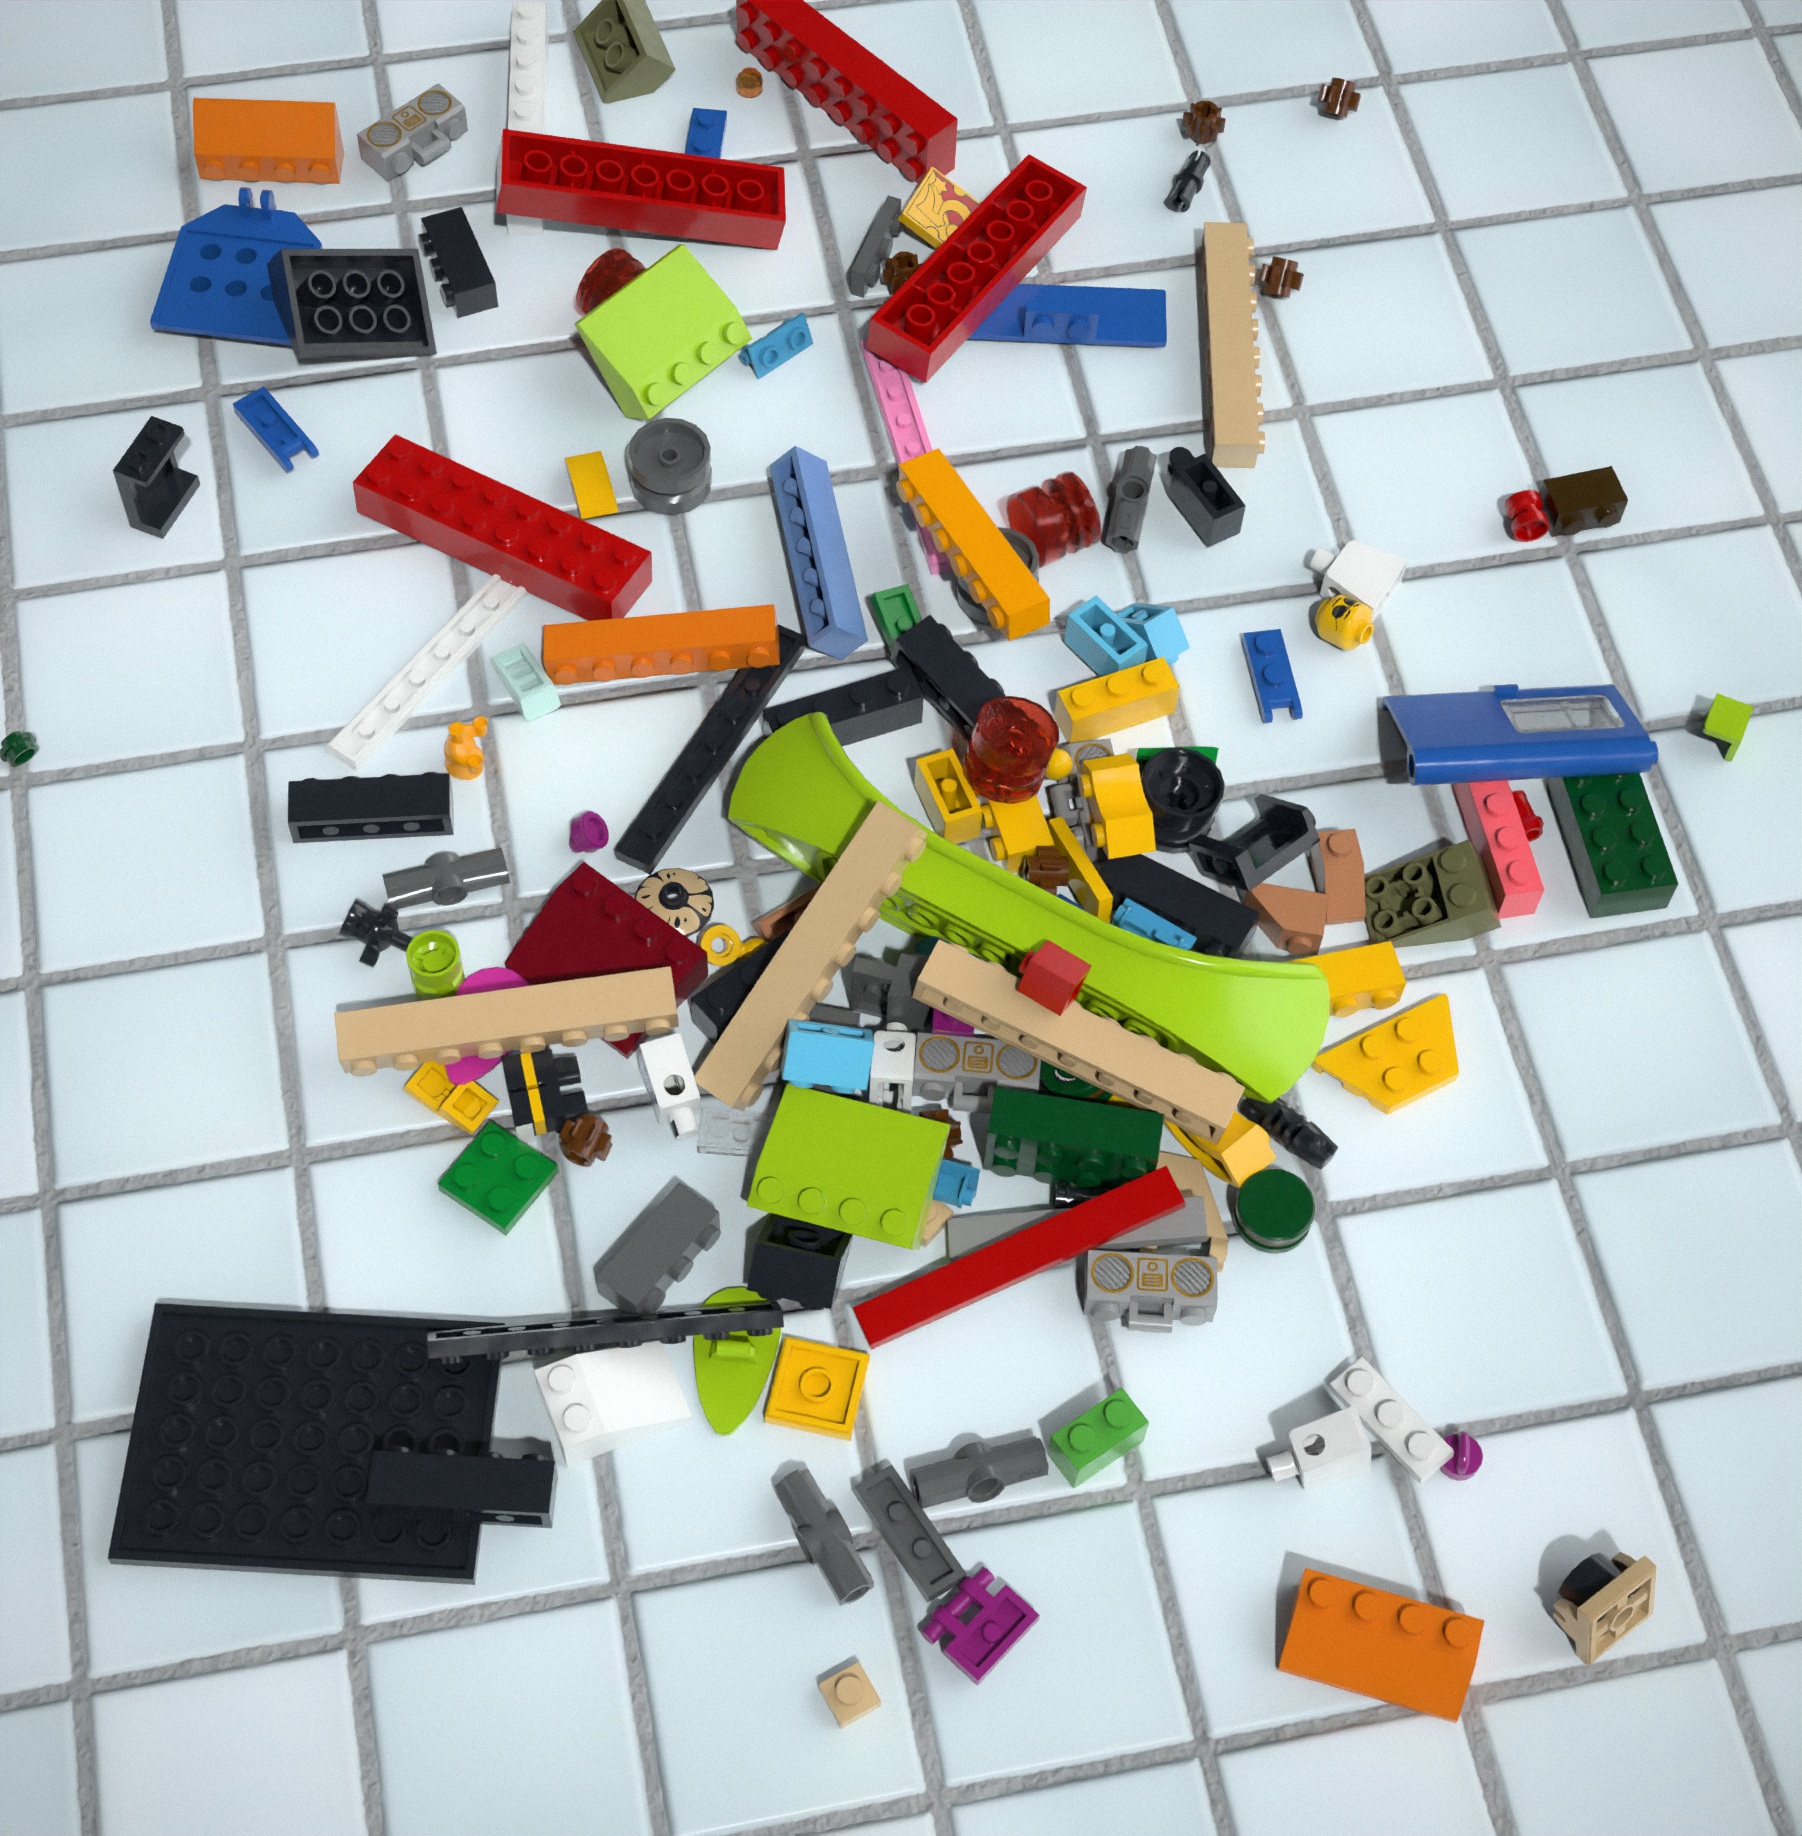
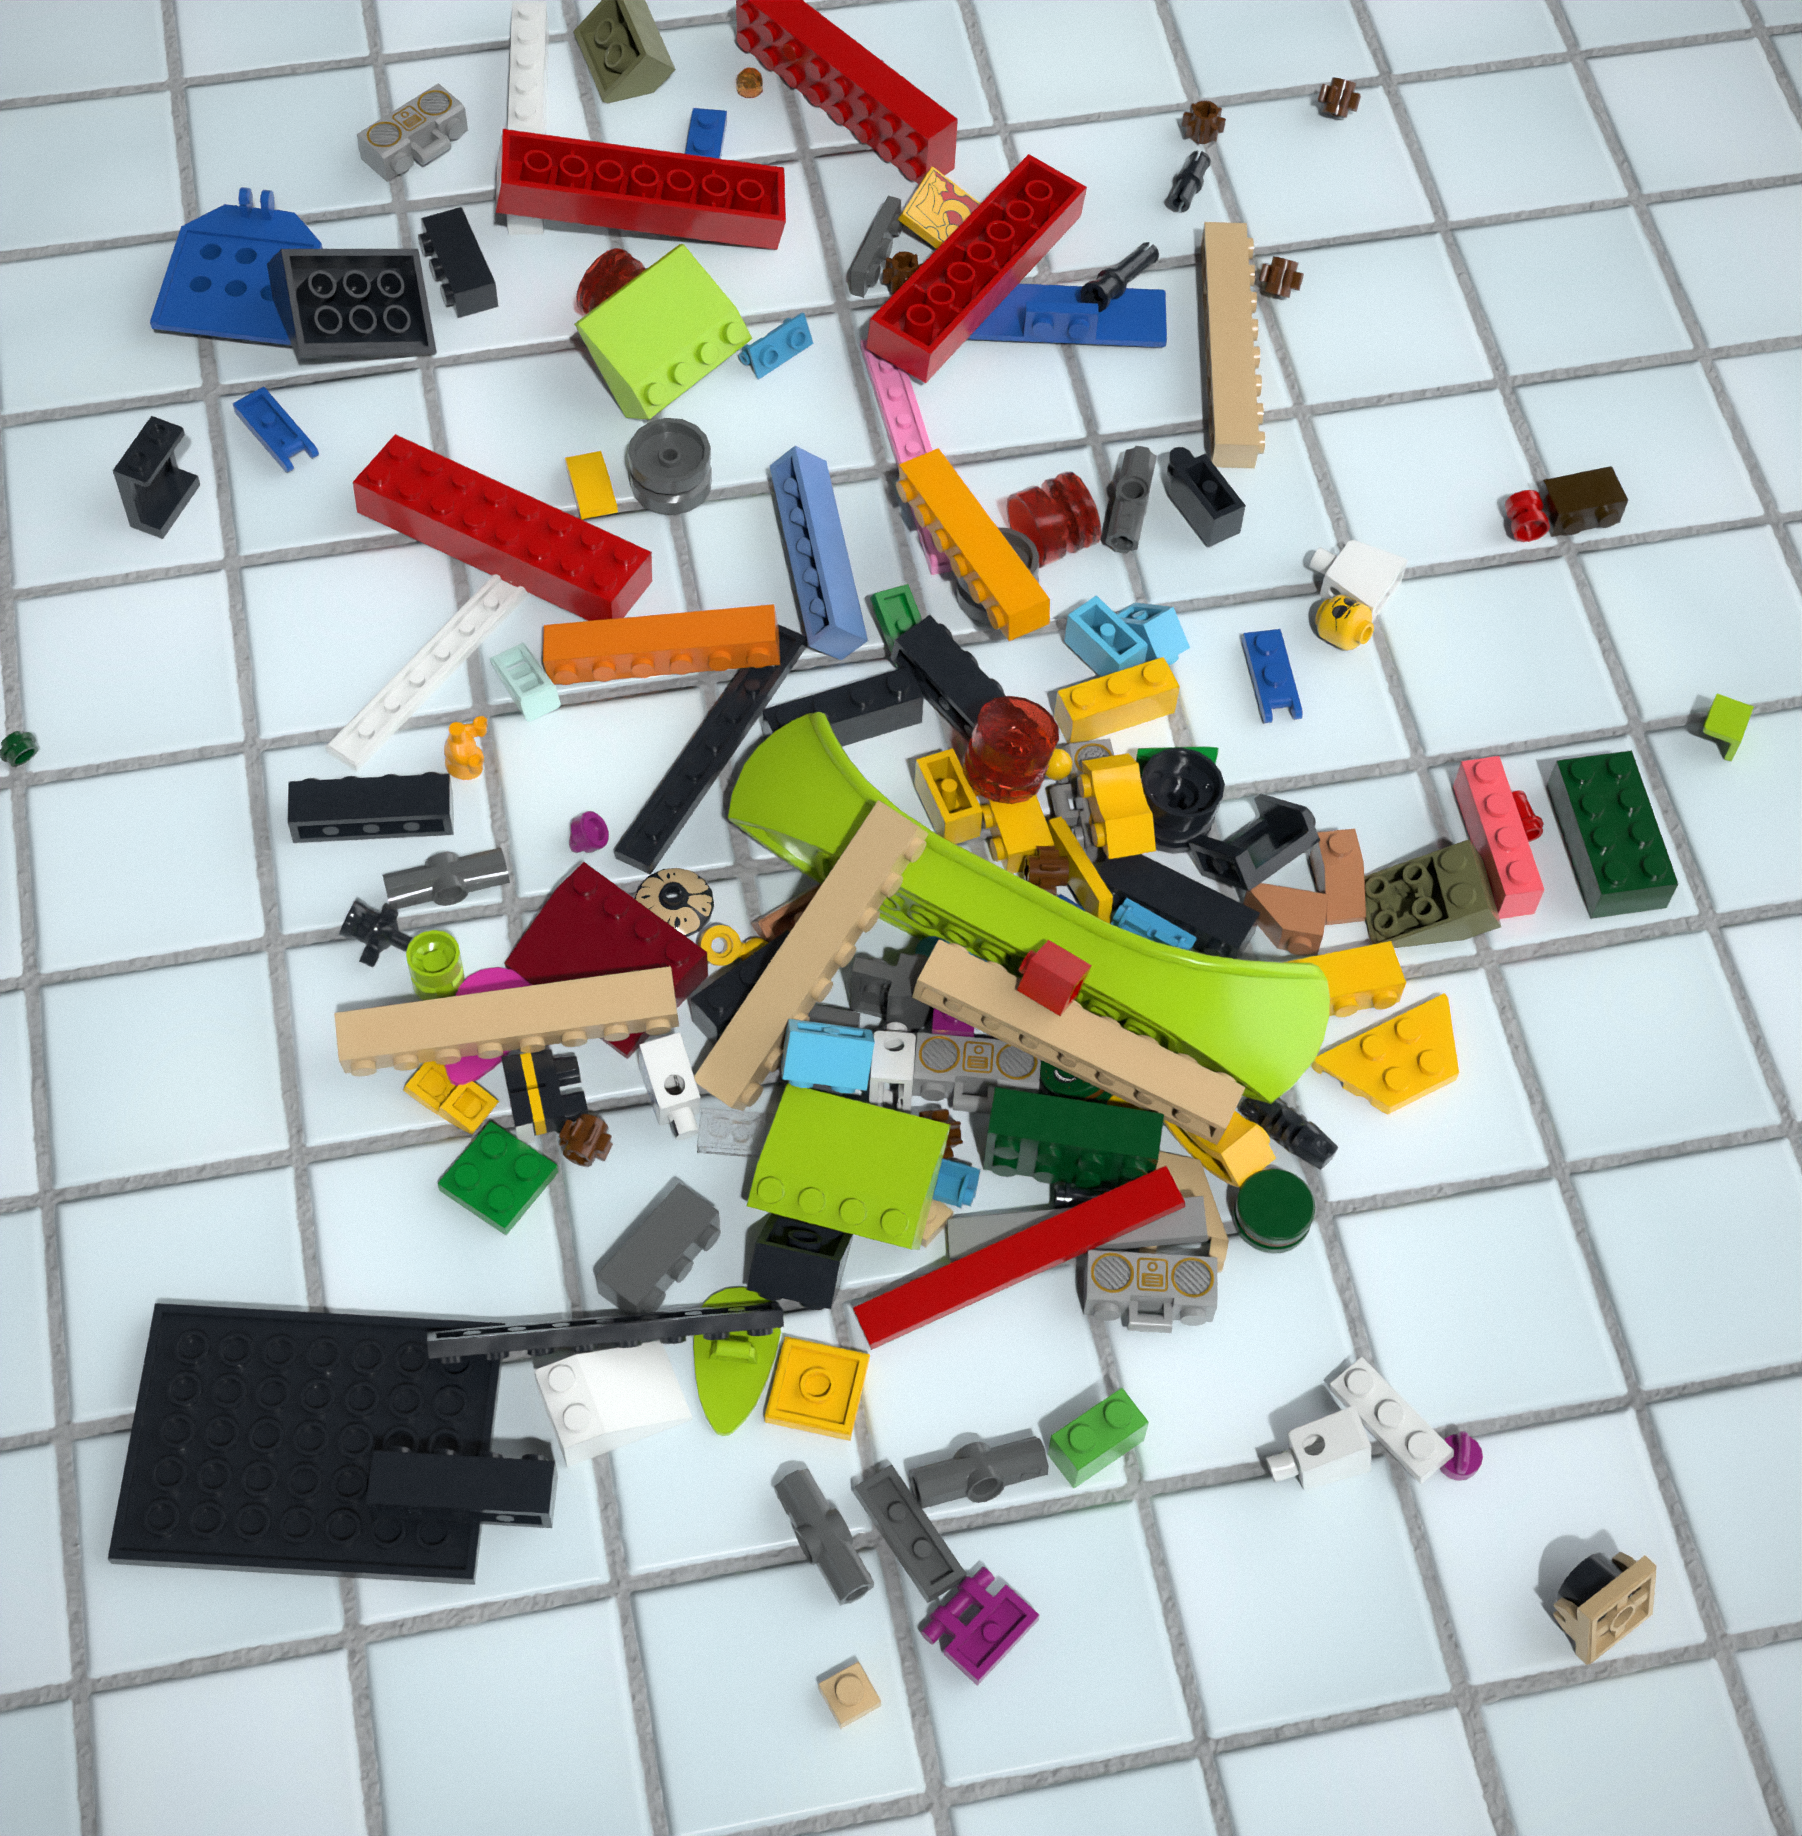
(267, 140): orange slope -> none
(1112, 282): none -> black pin
(1380, 1645): orange slope -> none
(1520, 734): blue piece -> none

